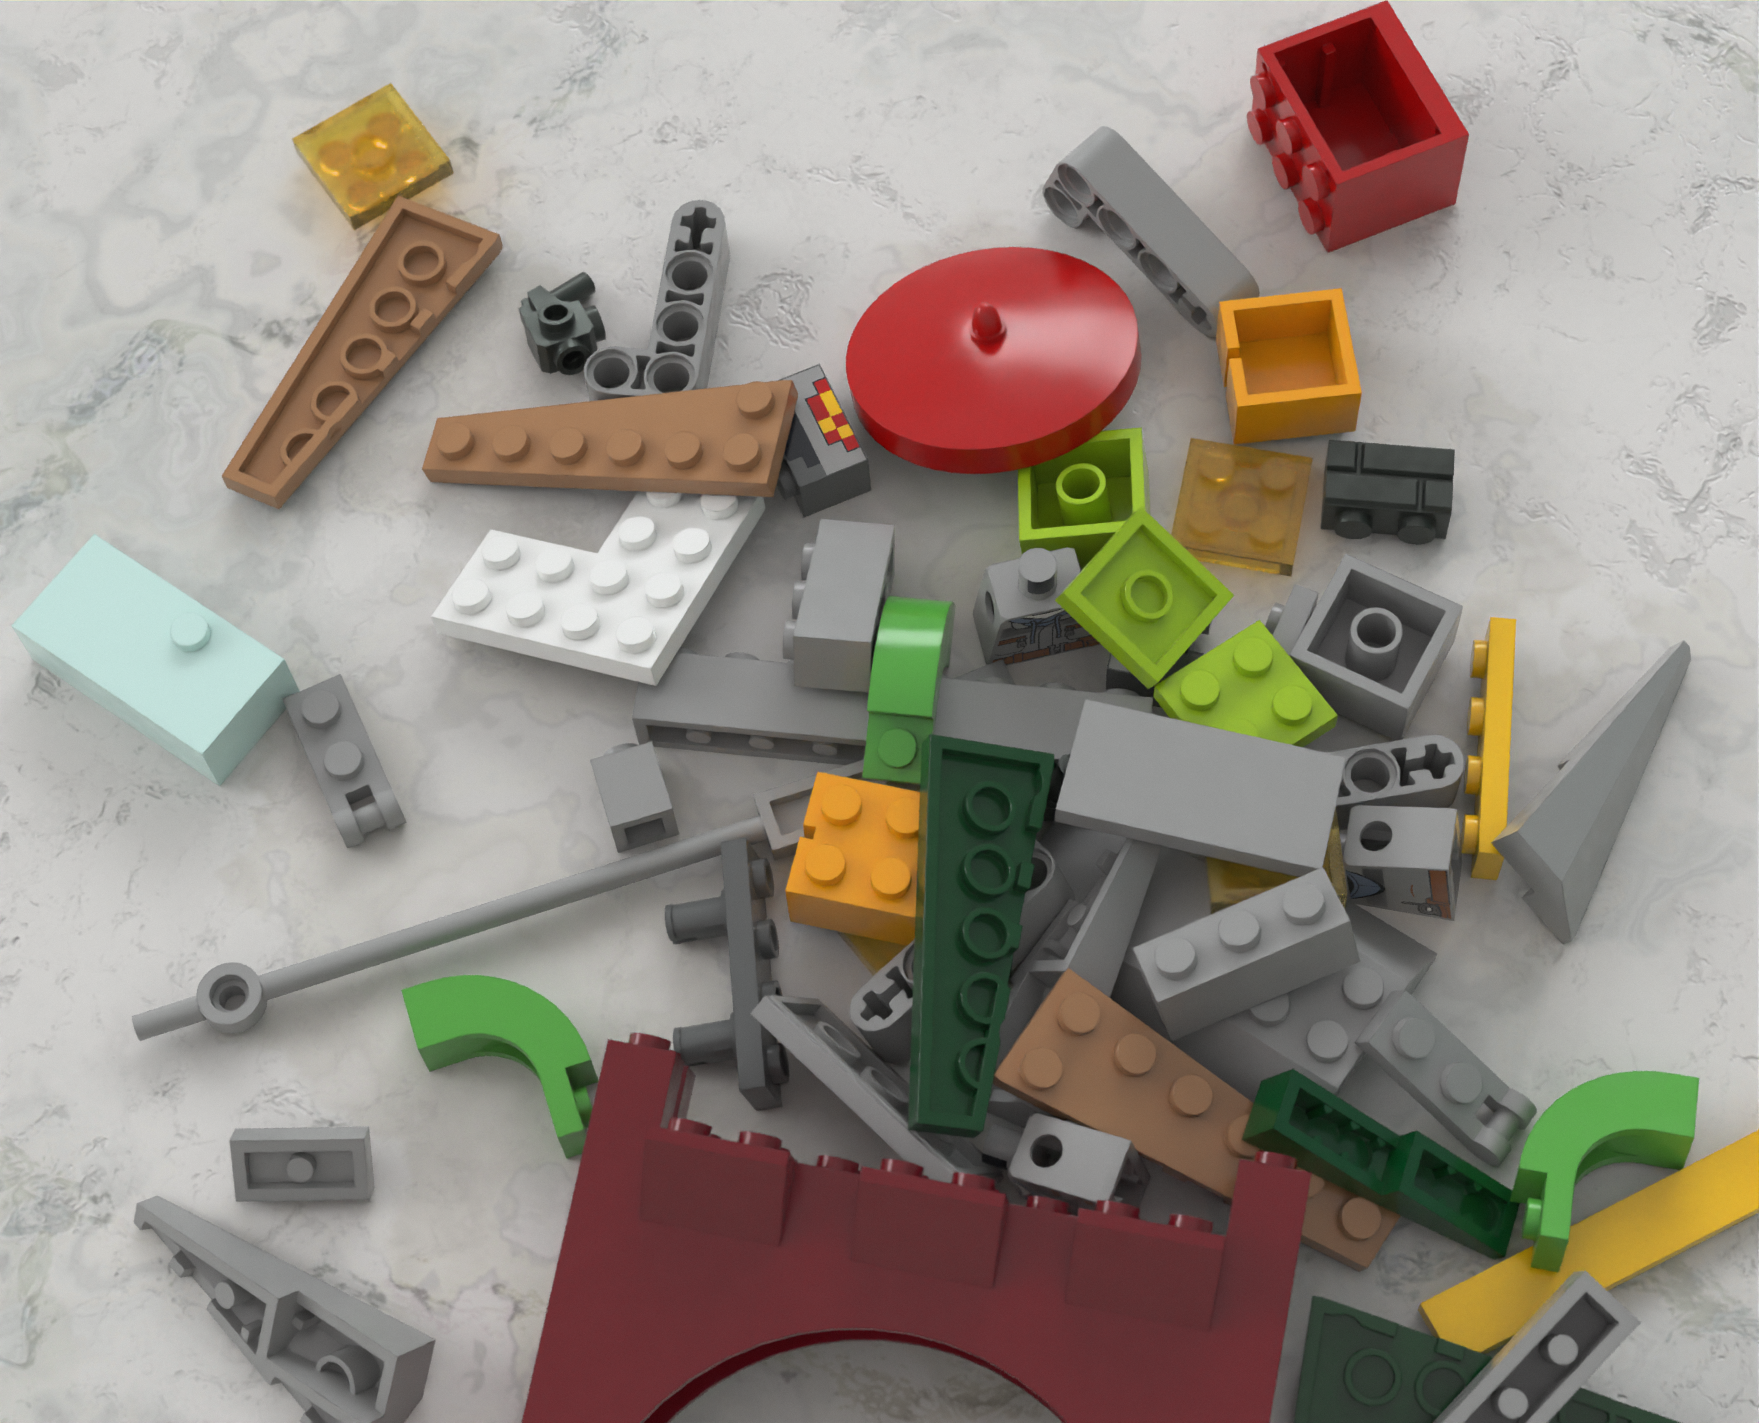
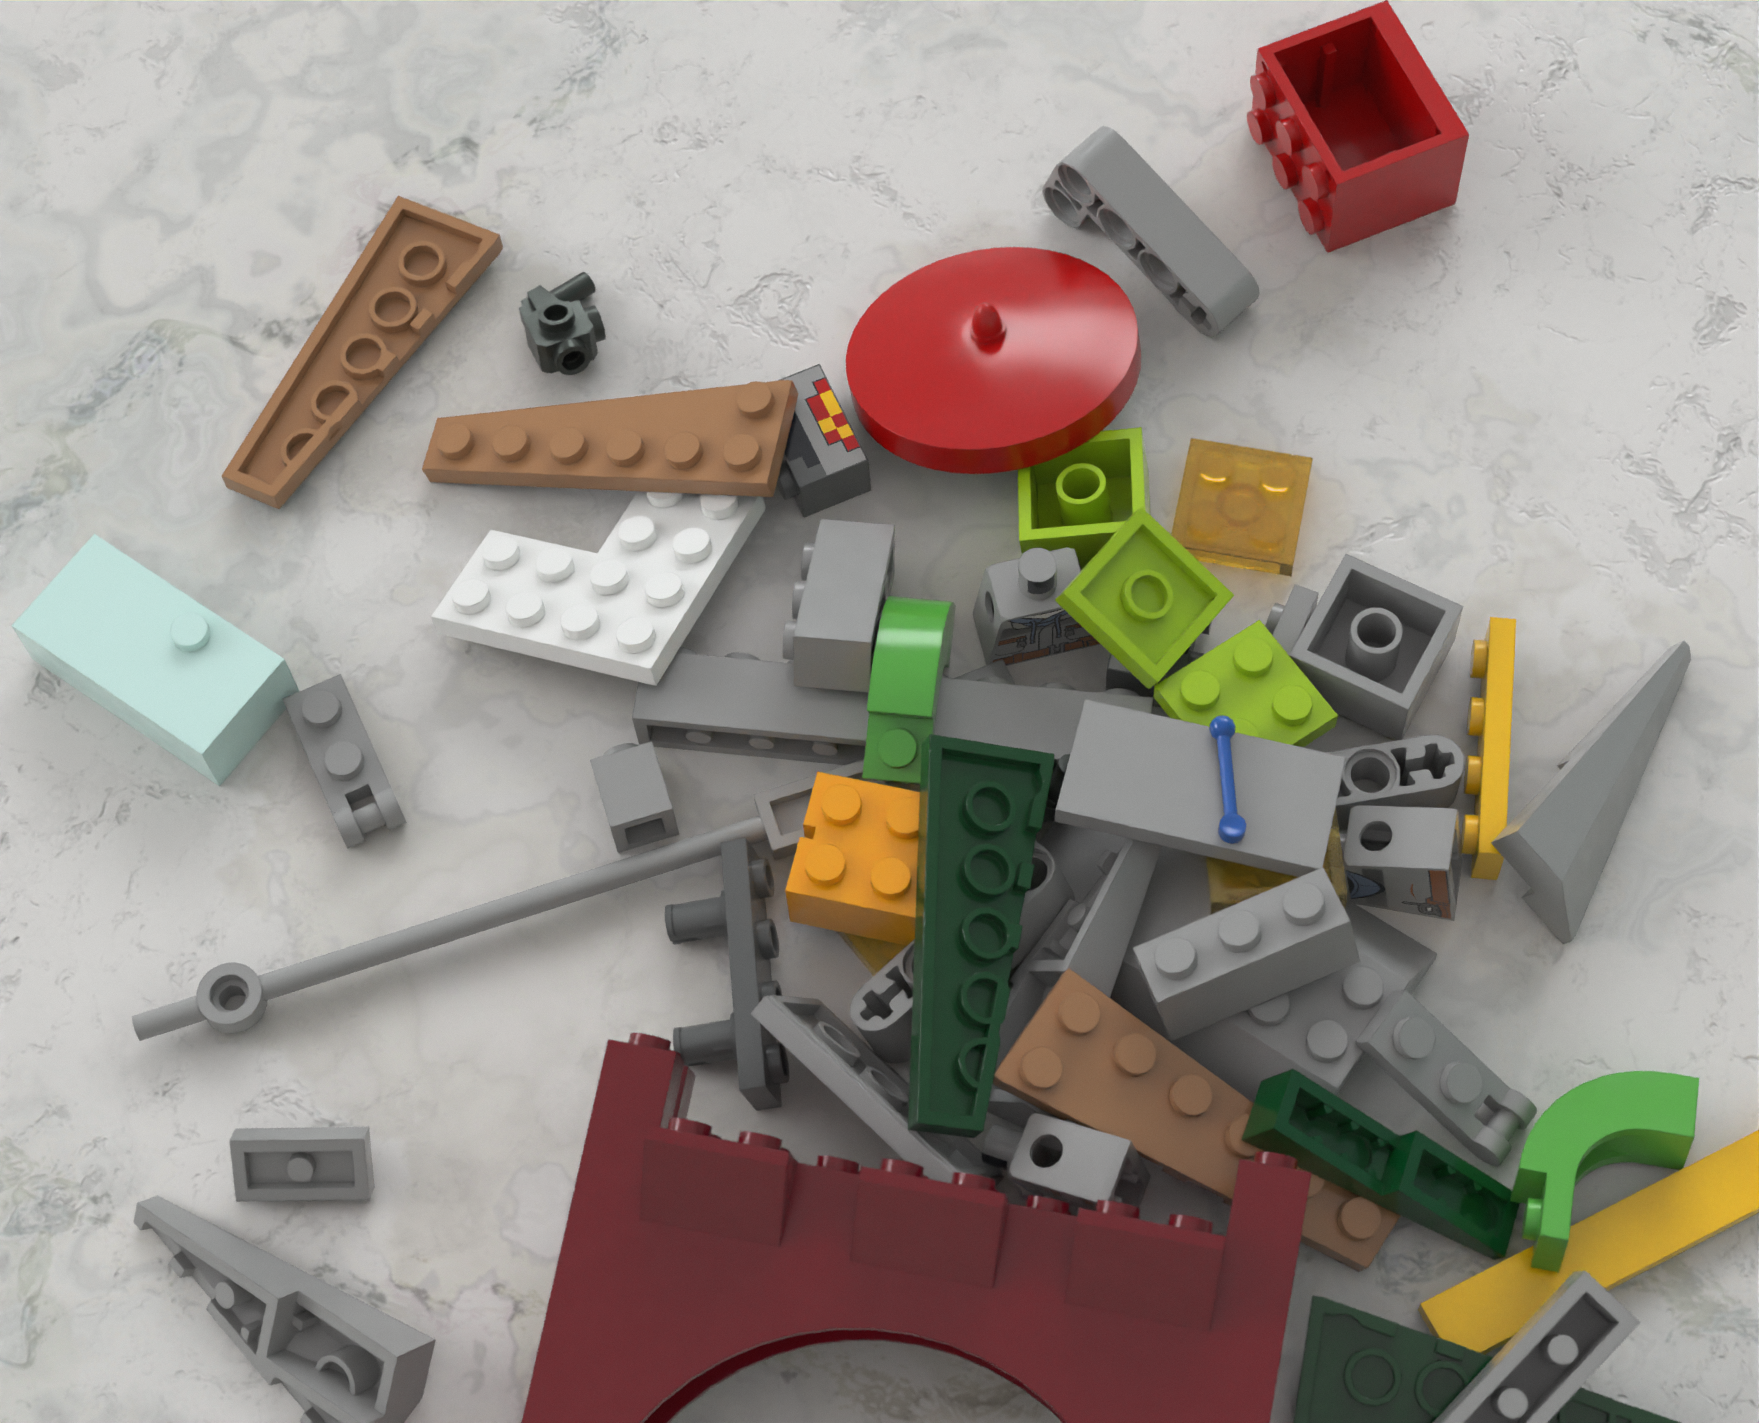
(372, 156): clear yellow plate -> none
(500, 1018): bright green arch -> none
(676, 315): light grey beam -> none
(1231, 826): none -> blue hinge
(1288, 366): light orange piece -> none
(1387, 491): pearl dark grey brick -> none

